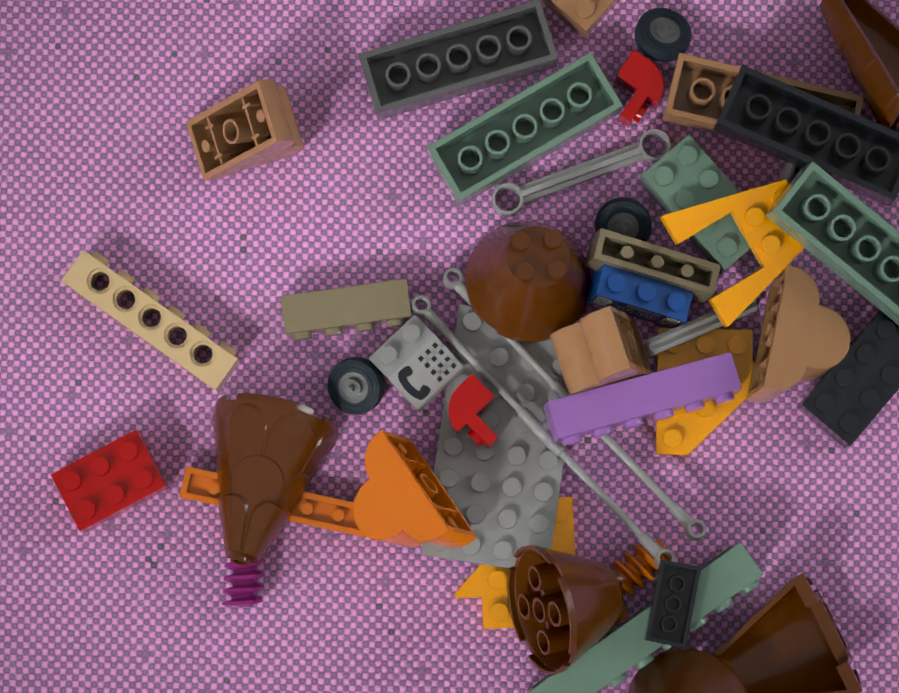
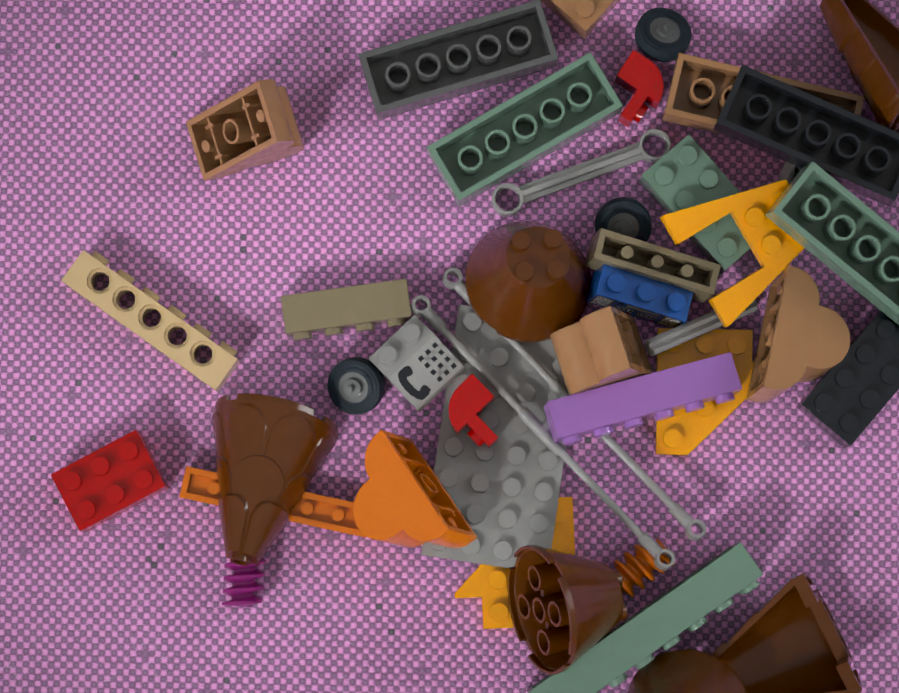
(672, 603): black piece -> none

